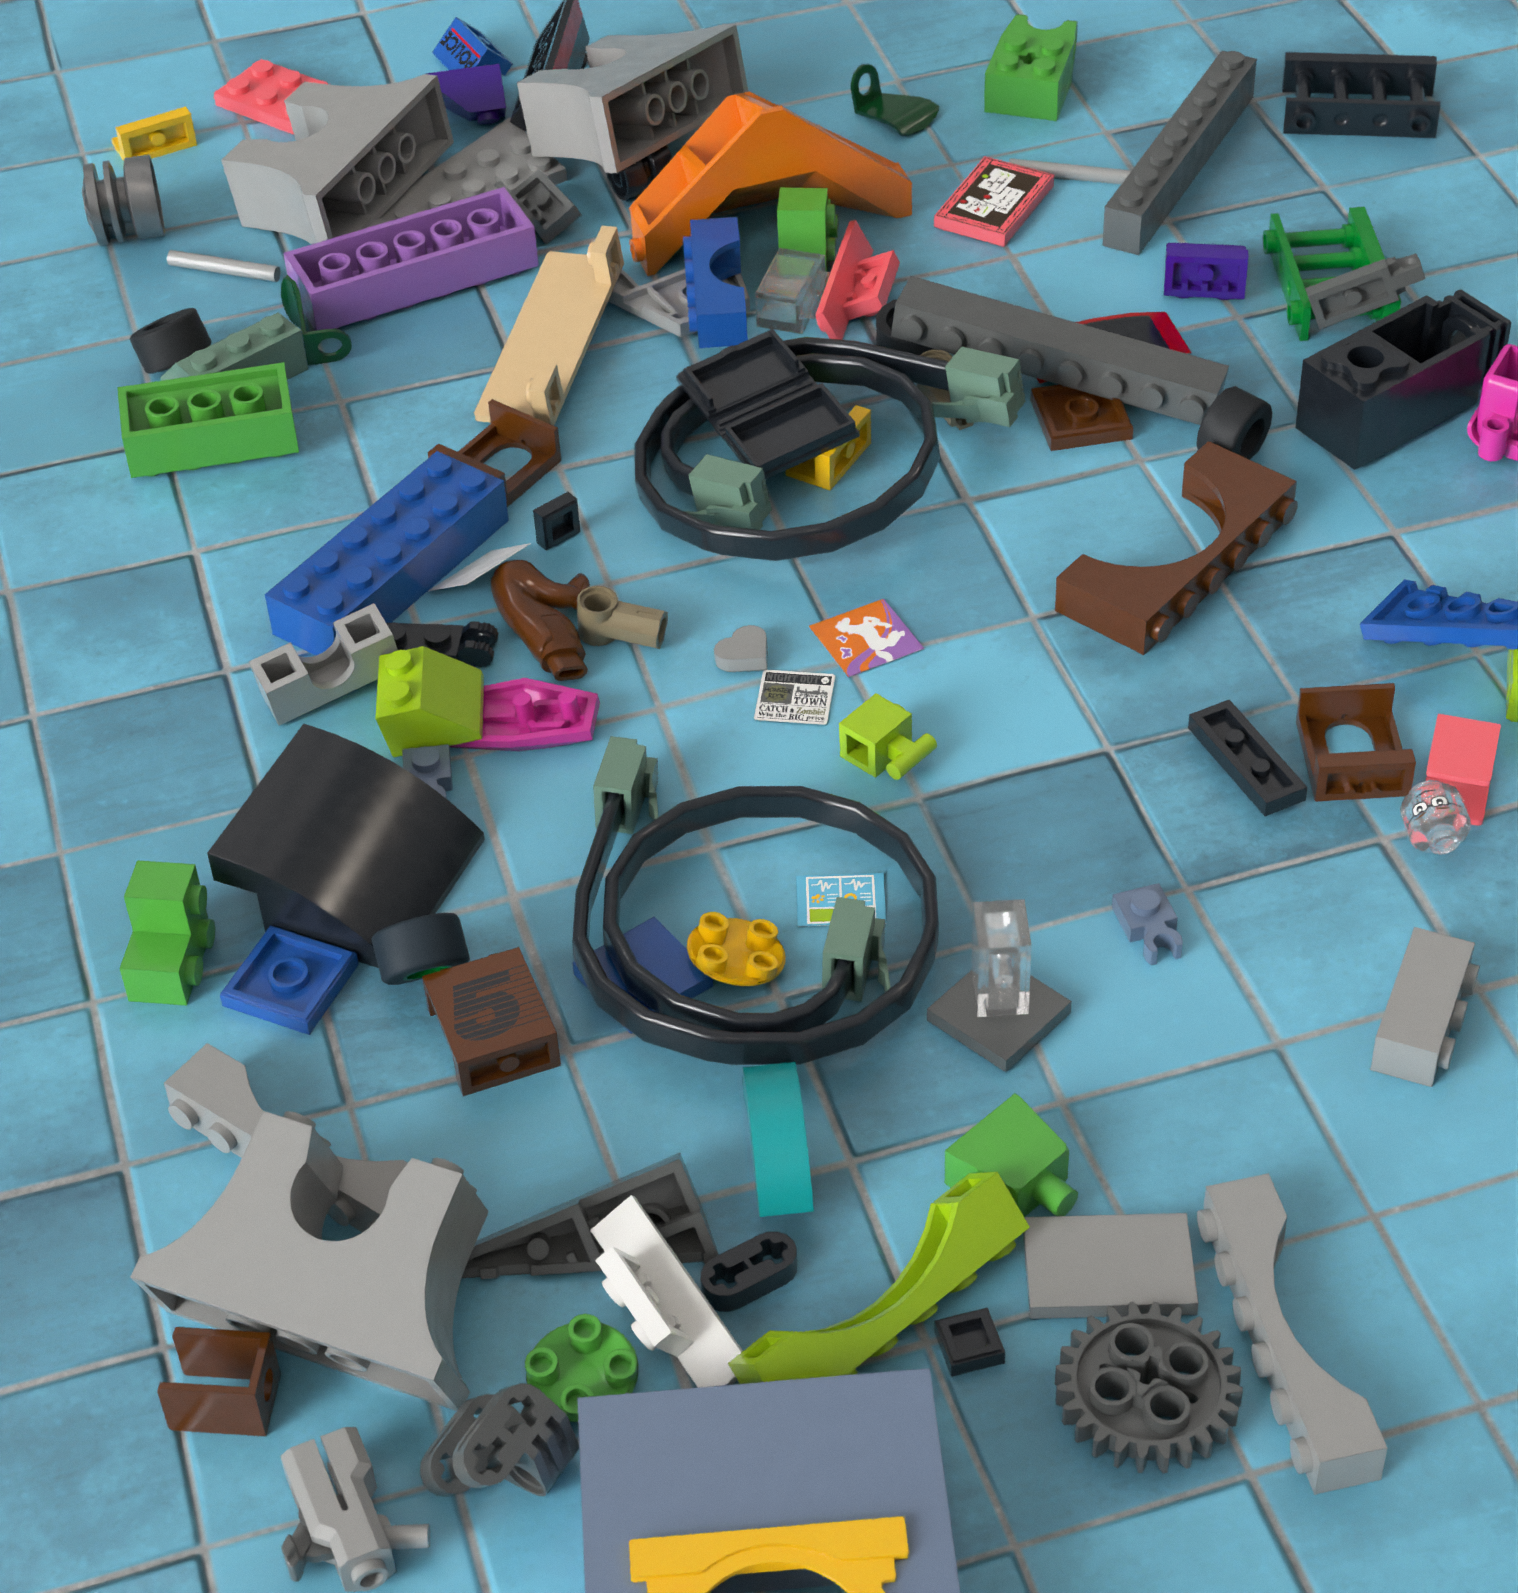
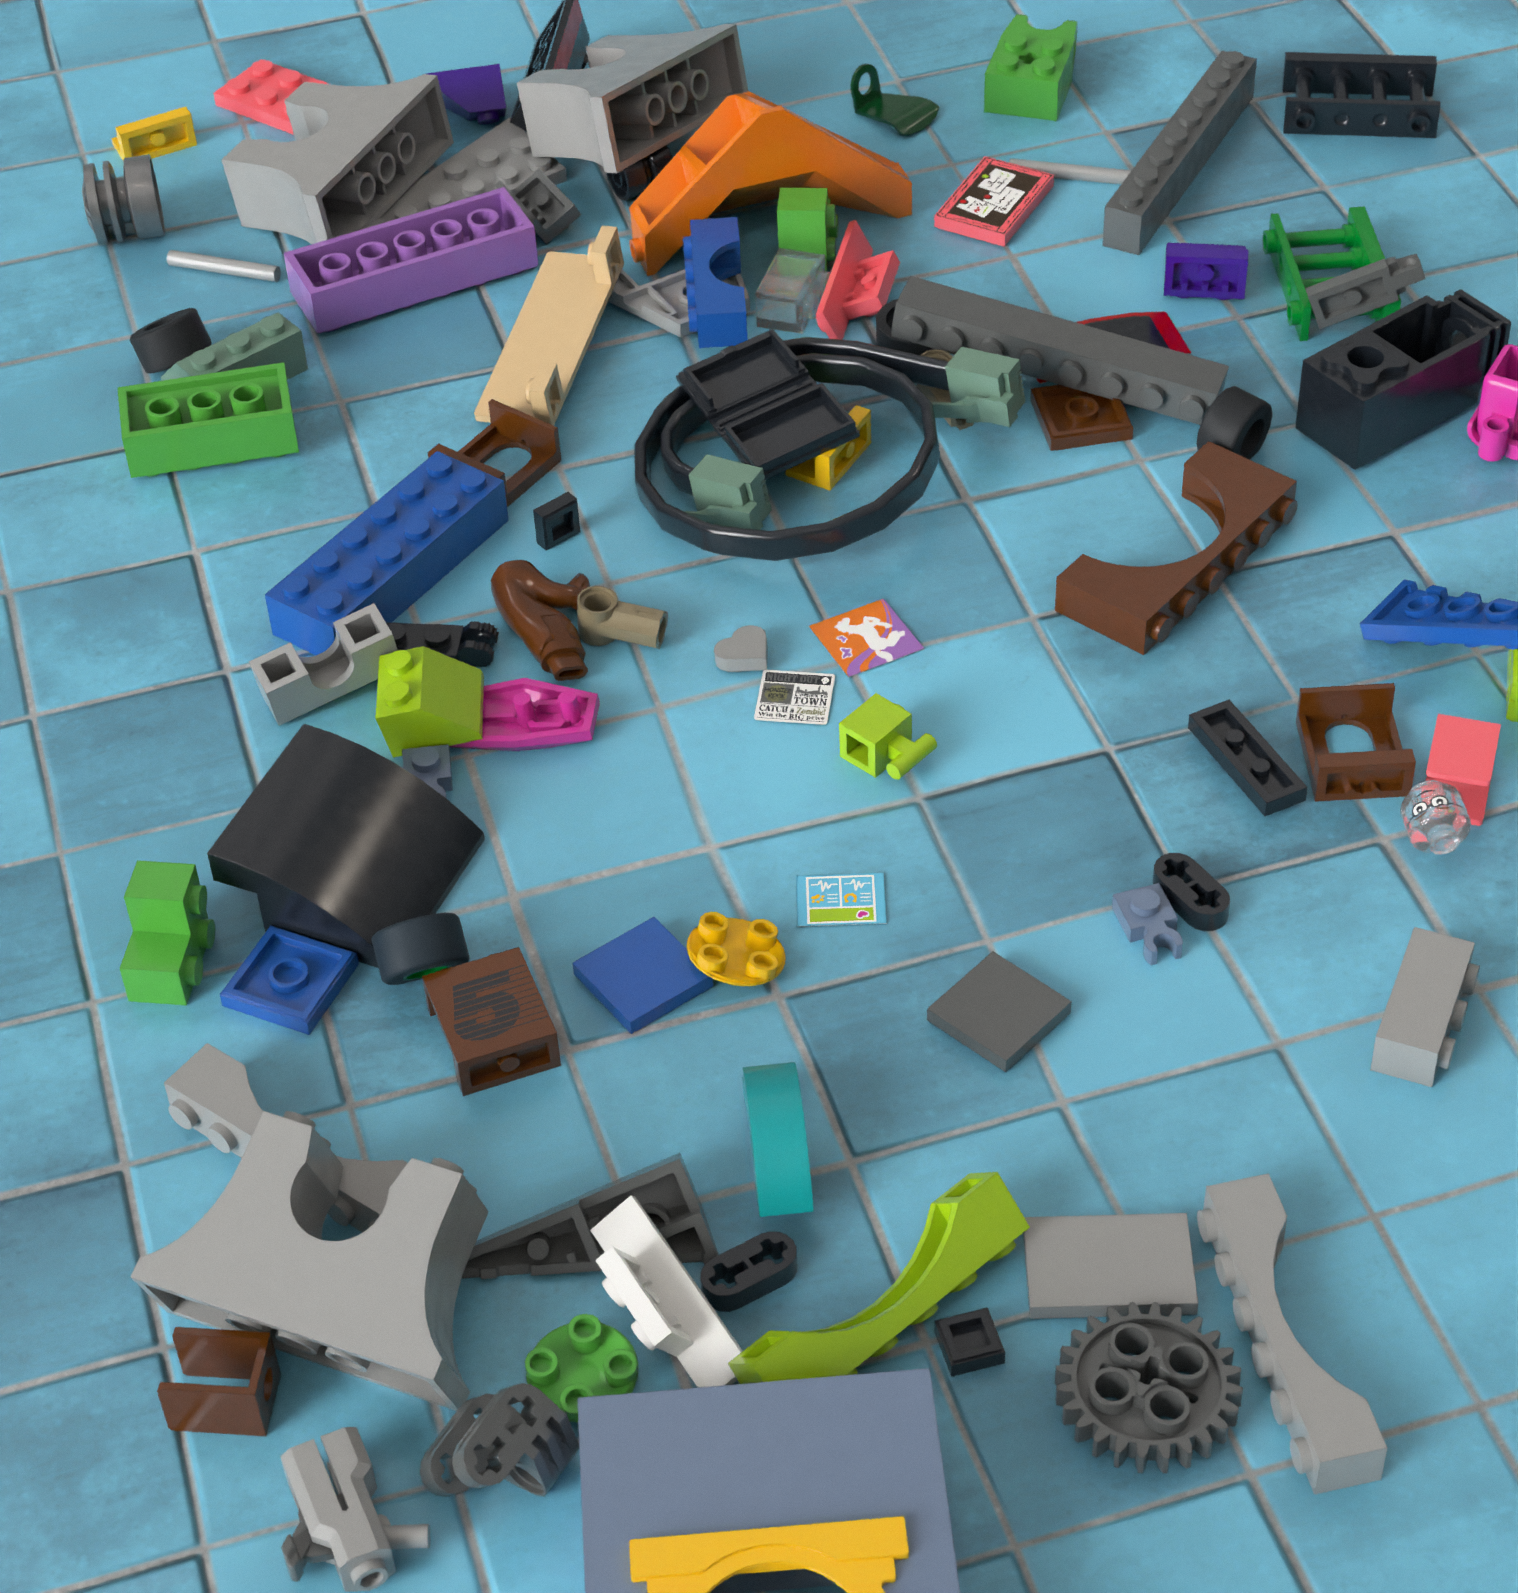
(293, 307): dark green piece -> none
(468, 47): blue panel -> none
(479, 567): white sticker -> none
(850, 945): black piece -> none
(1001, 957): clear brick -> none
(1022, 1151): bright green torso -> none
(1196, 887): none -> black beam

